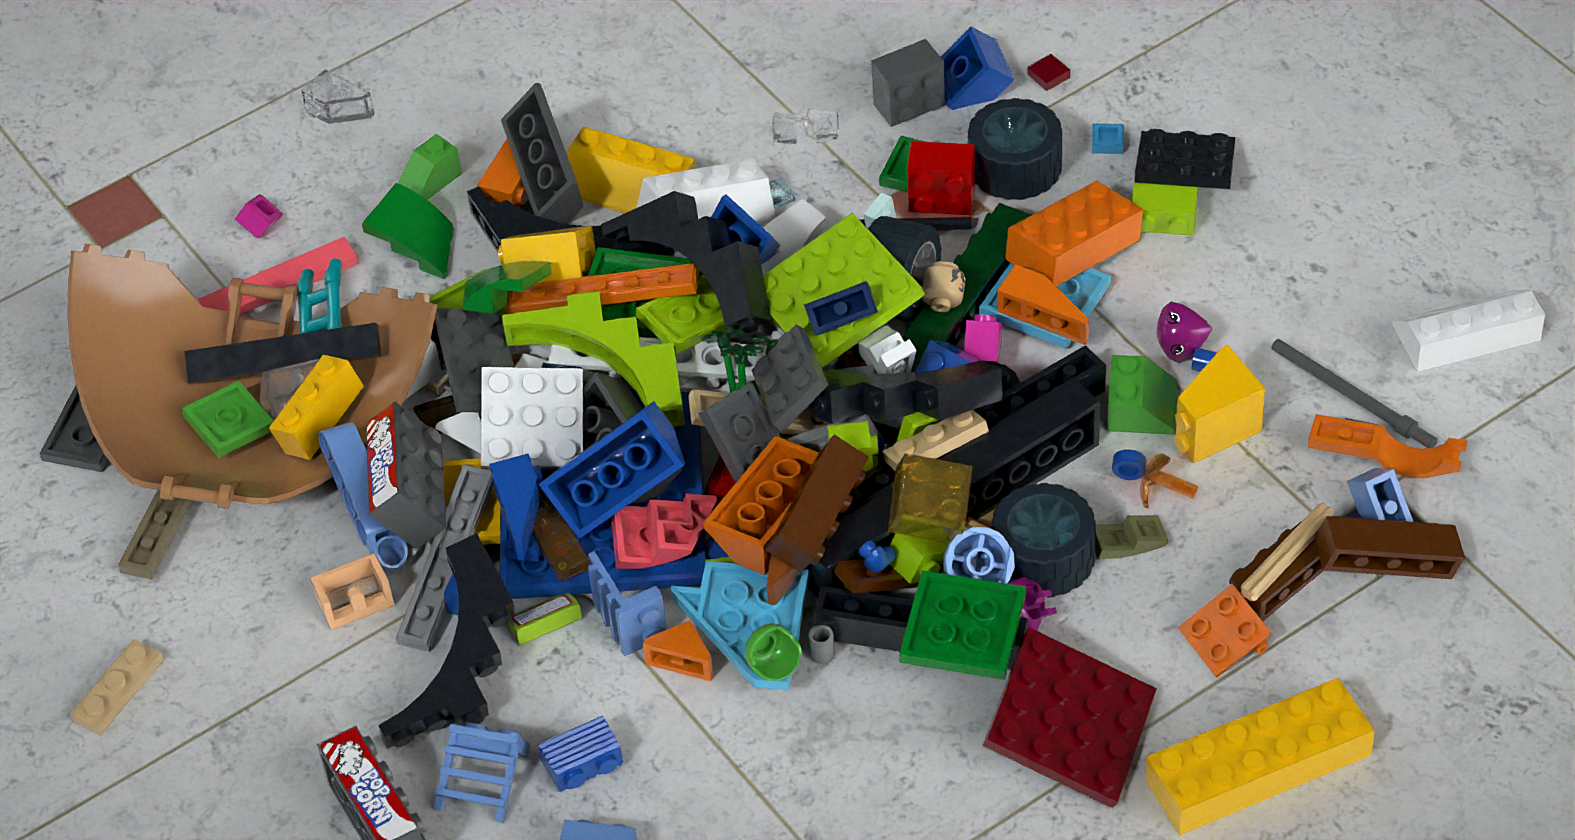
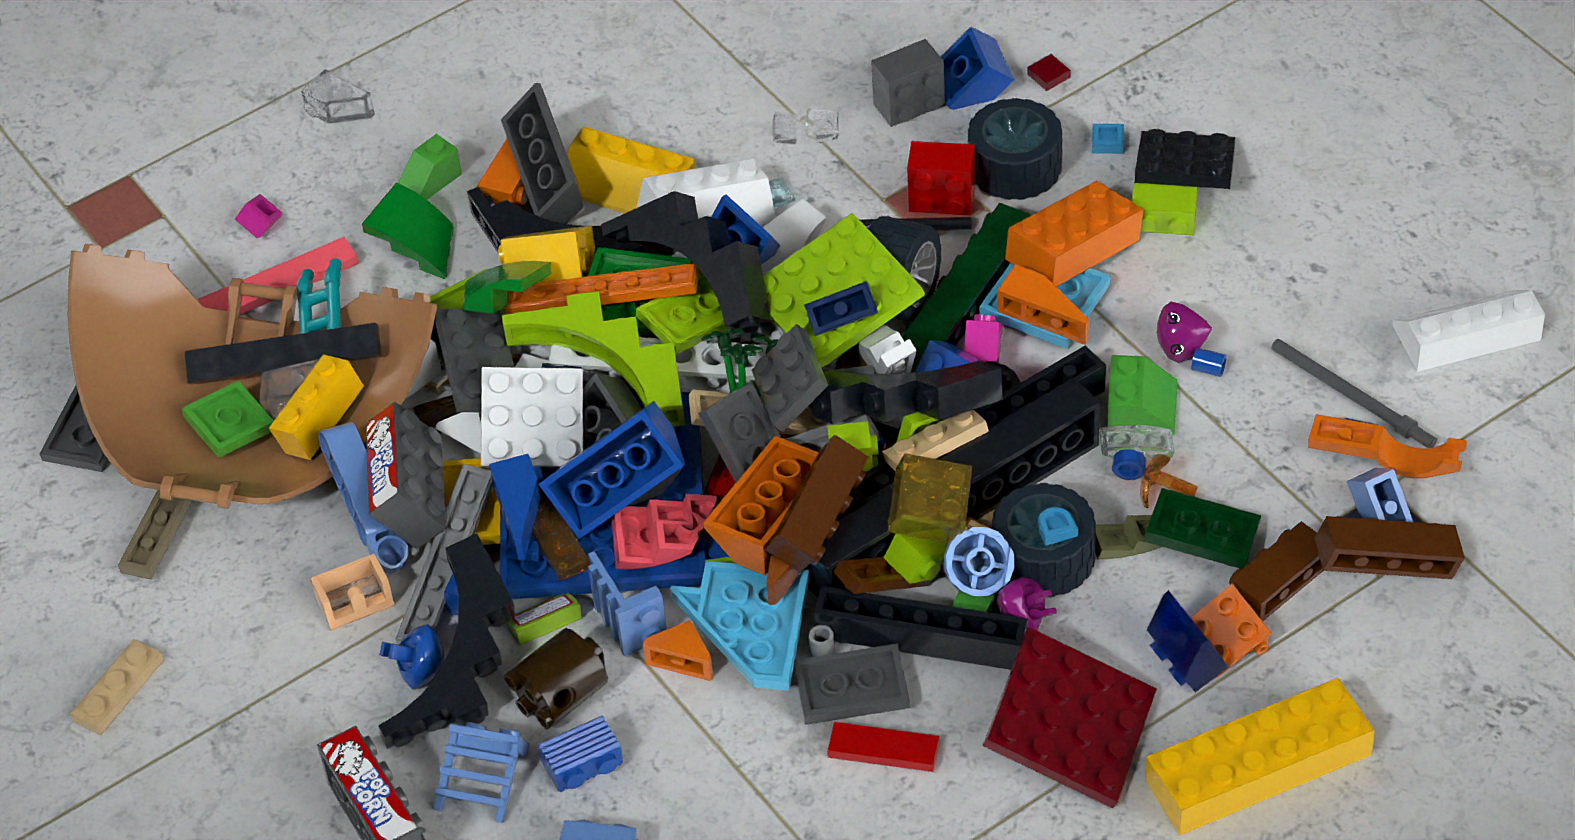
(417, 656): none -> blue piece
(558, 677): none -> dark brown cylinder
(772, 652): bright green hair -> none
(851, 684): none -> dark grey plate
(876, 557): blue arm -> none
(880, 207): light aqua plate -> none
(883, 746): none -> red tile
(895, 171): green tile -> none
(943, 286): tan head -> none
(962, 625): green plate -> none
(1056, 525): none -> dark azure tile
(1142, 438): none -> clear slope
(1183, 644): none -> clear blue slope
(1202, 528): none -> dark green plate
(1219, 407): yellow slope -> none
(1285, 553): tan axle -> none

